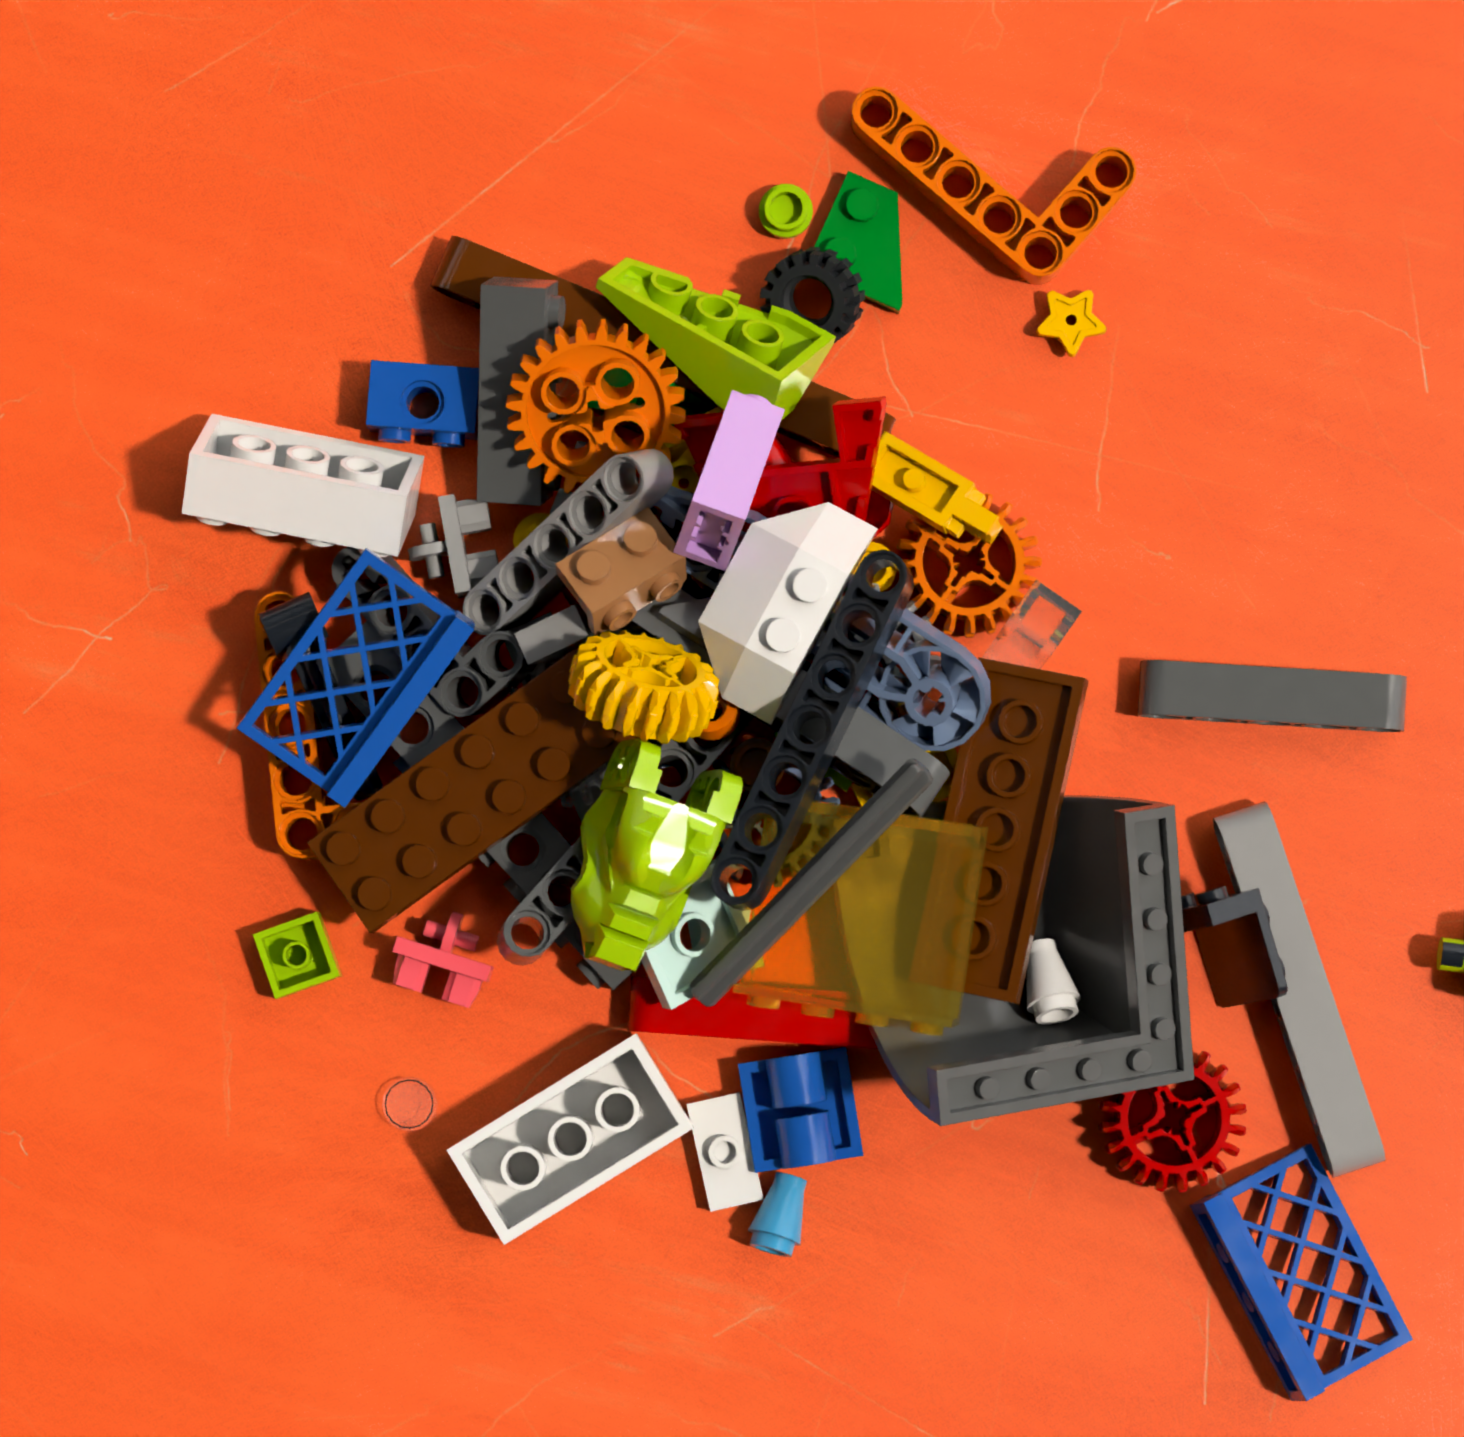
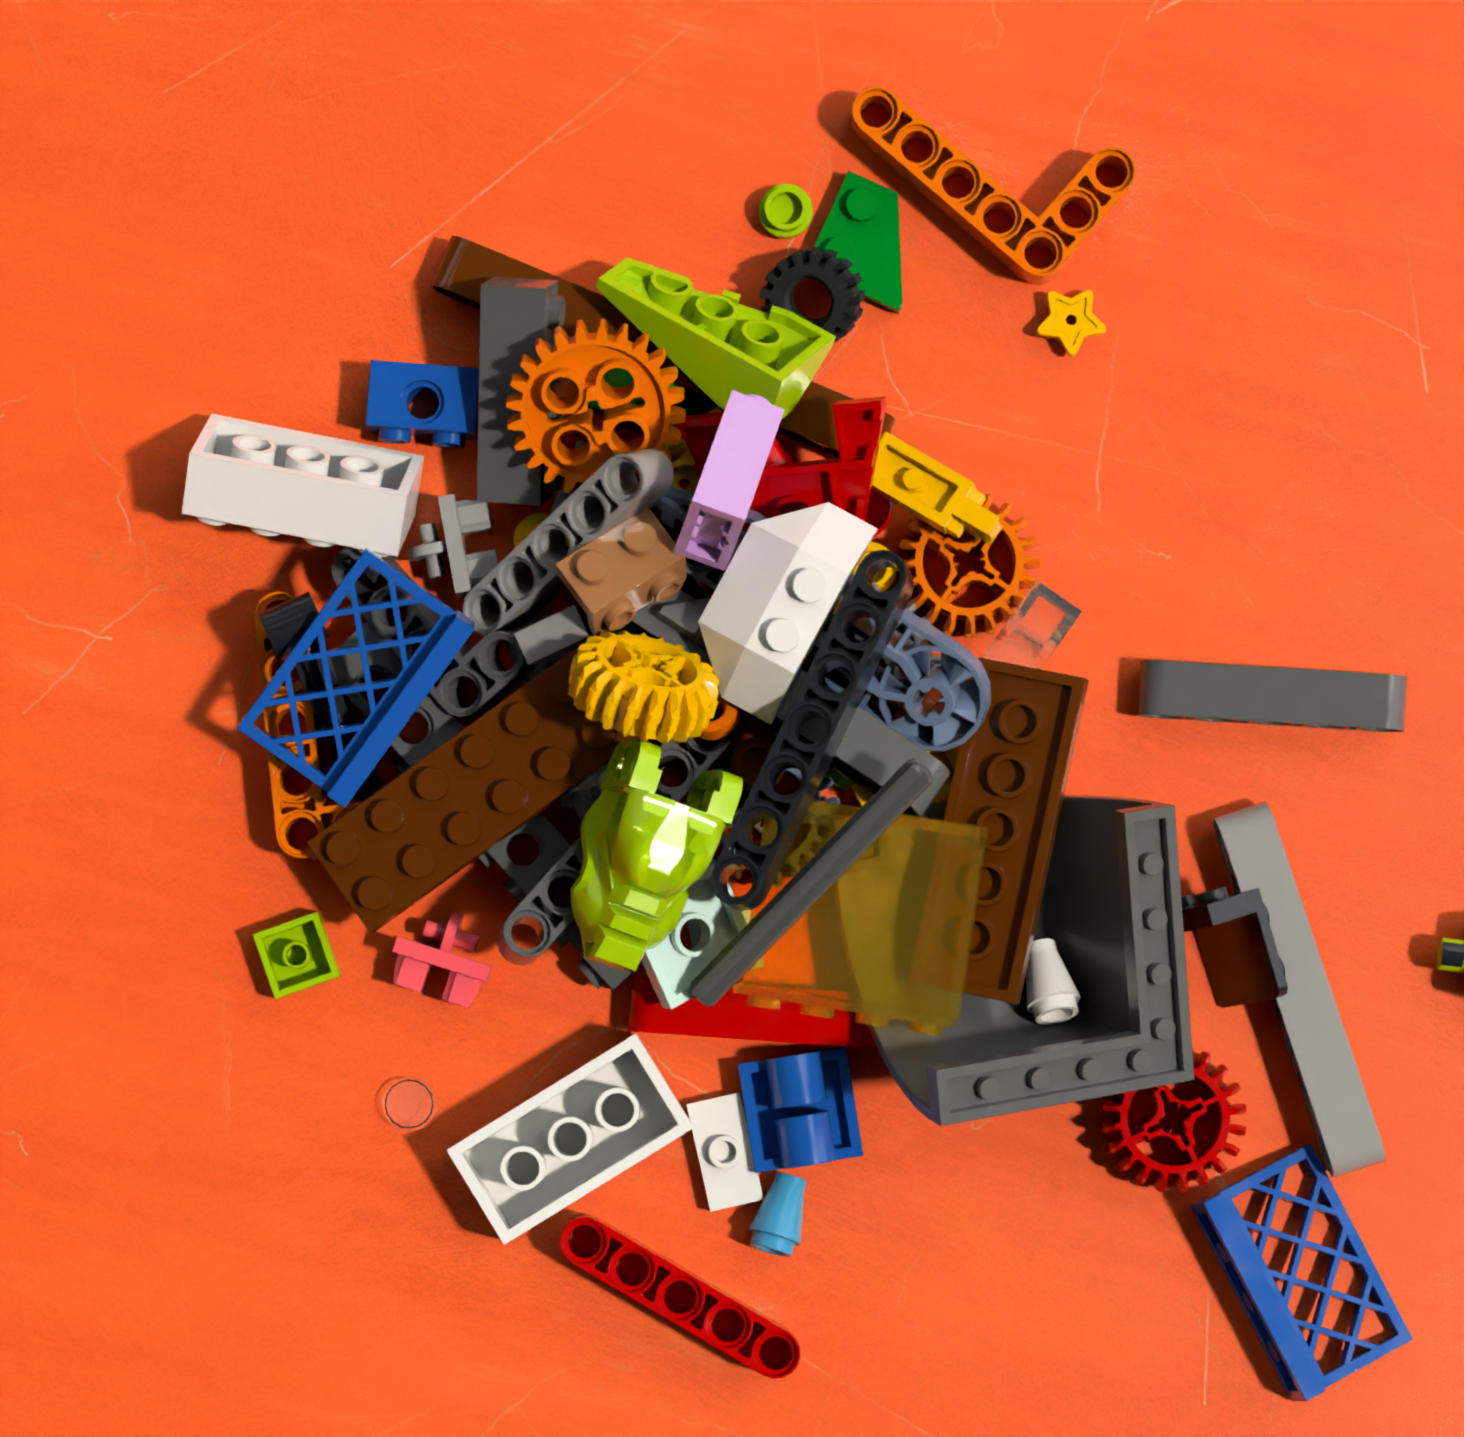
(695, 1319): none -> red beam

